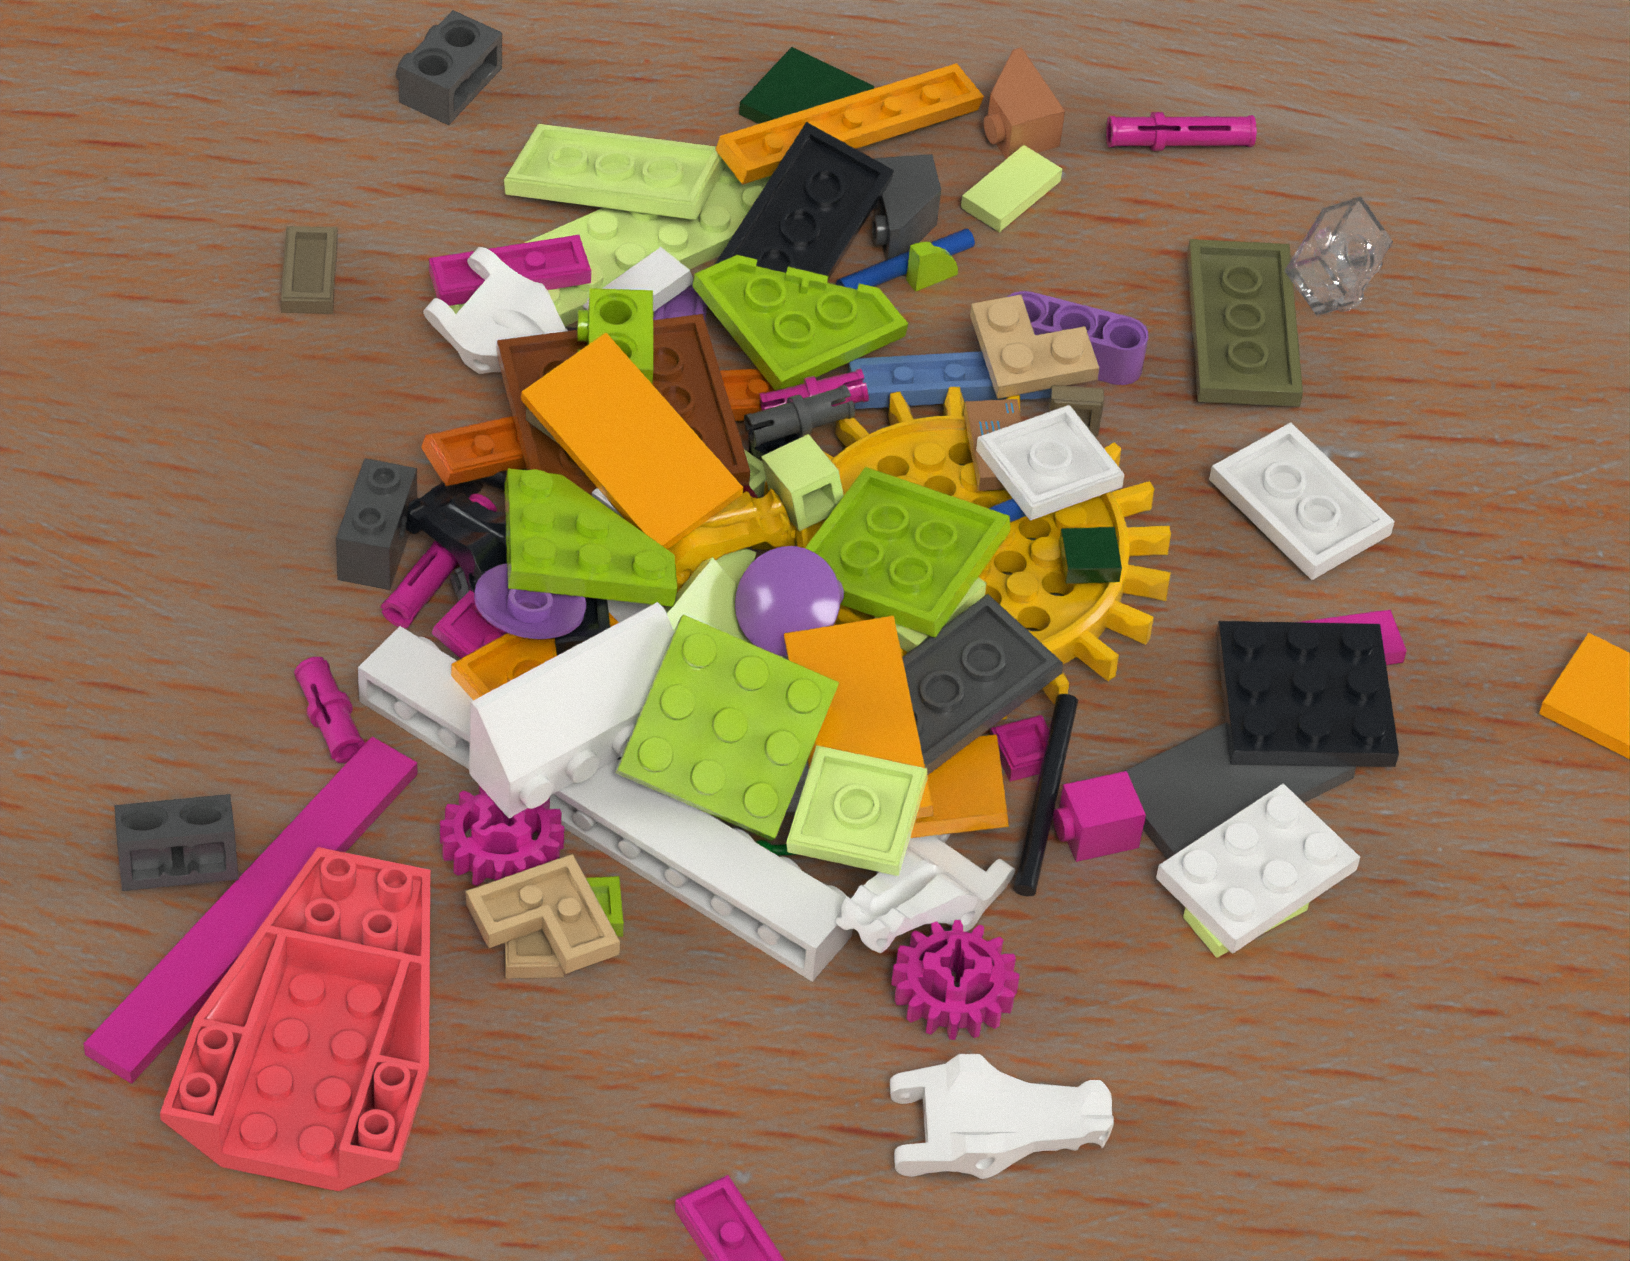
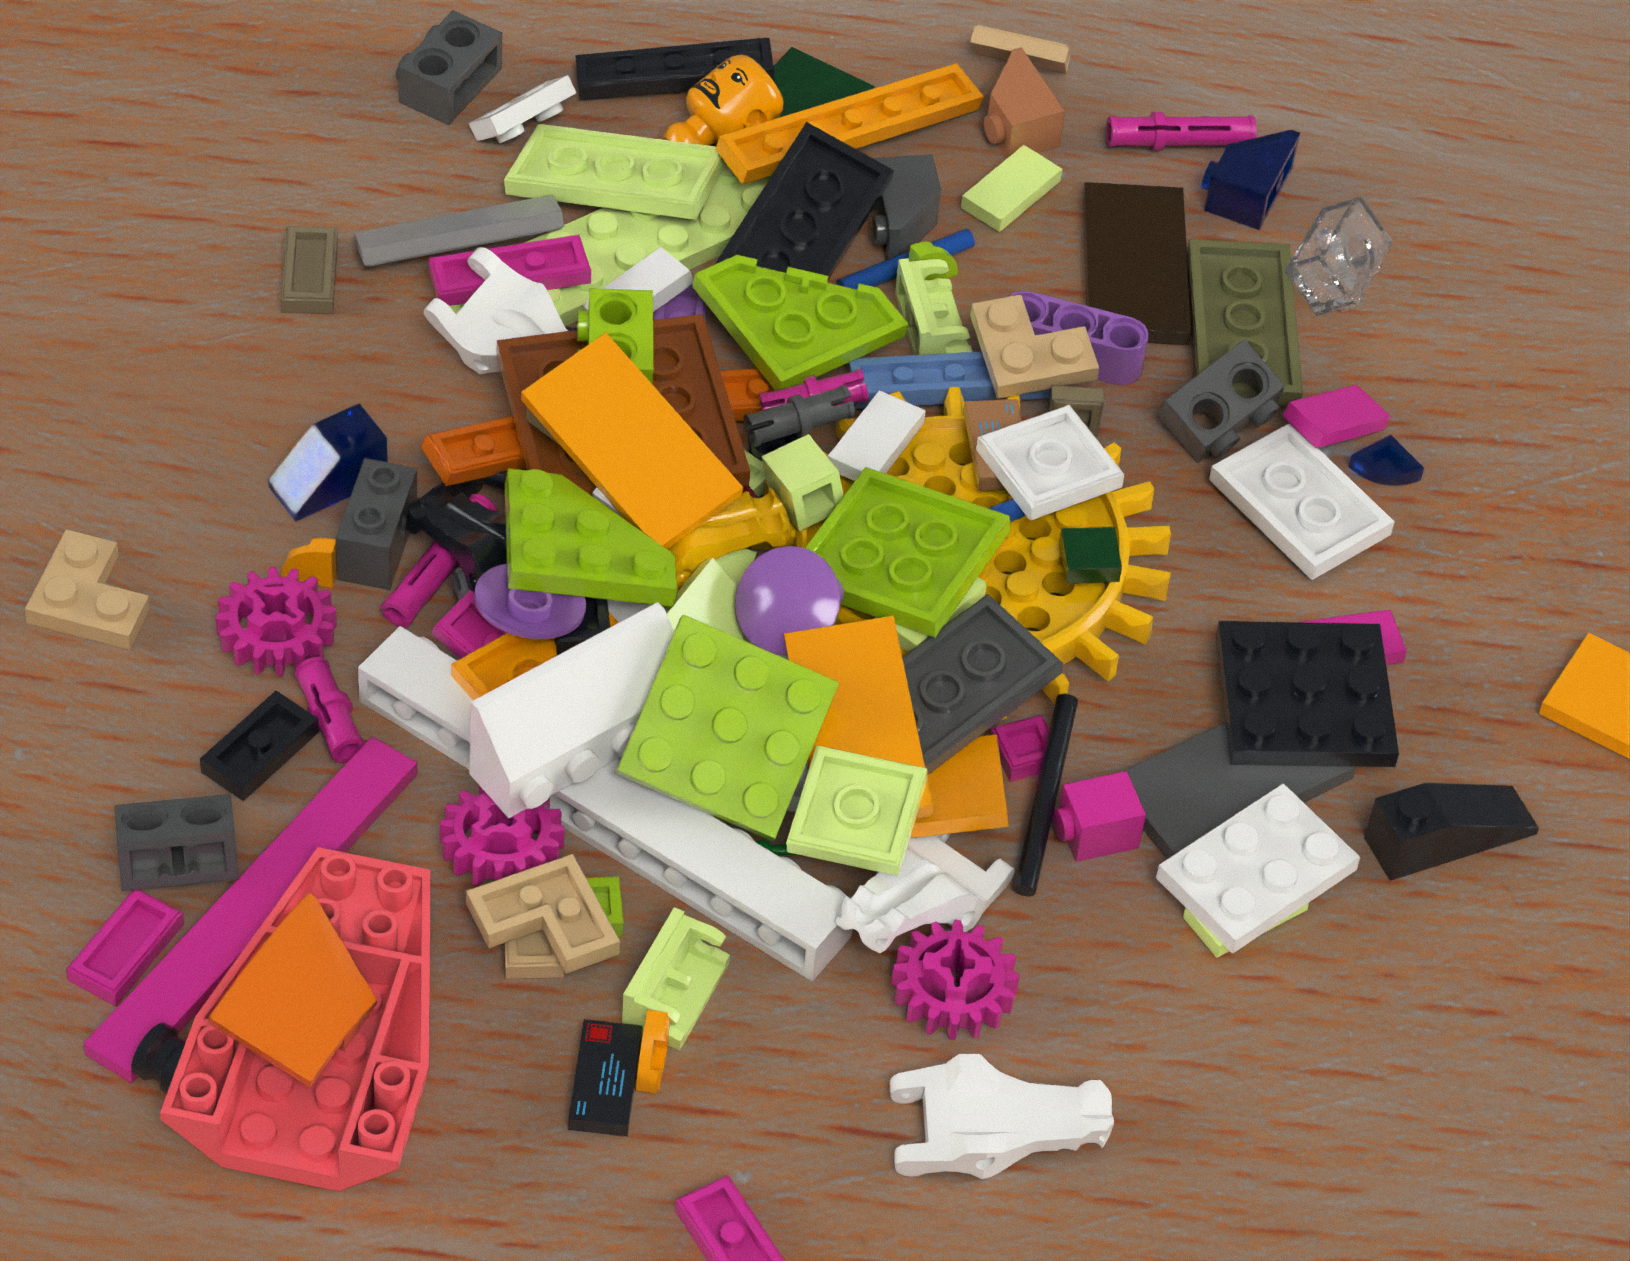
(77, 600): none -> tan plate
(125, 947): none -> dark pink tile
(158, 1055): none -> black wheel
(259, 745): none -> black plate
(275, 620): none -> dark pink gear
(297, 996): none -> orange slope
(315, 560): none -> light orange tile
(327, 462): none -> clear blue slope
(459, 230): none -> light grey tile
(538, 102): none -> white plate
(605, 1078): none -> black tile
(653, 1051): none -> light orange tile
(661, 67): none -> black tile
(677, 975): none -> yellowish green hinge
(726, 101): none -> light orange piece
(877, 436): none -> white tile
(929, 308): none -> yellowish green hinge
(1000, 44): none -> tan tile
(1138, 256): none -> dark brown tile
(1214, 394): none -> dark grey brick
(1250, 177): none -> clear blue slope
(1336, 416): none -> dark pink tile
(1386, 463): none -> clear blue tile
(1443, 824): none -> black slope

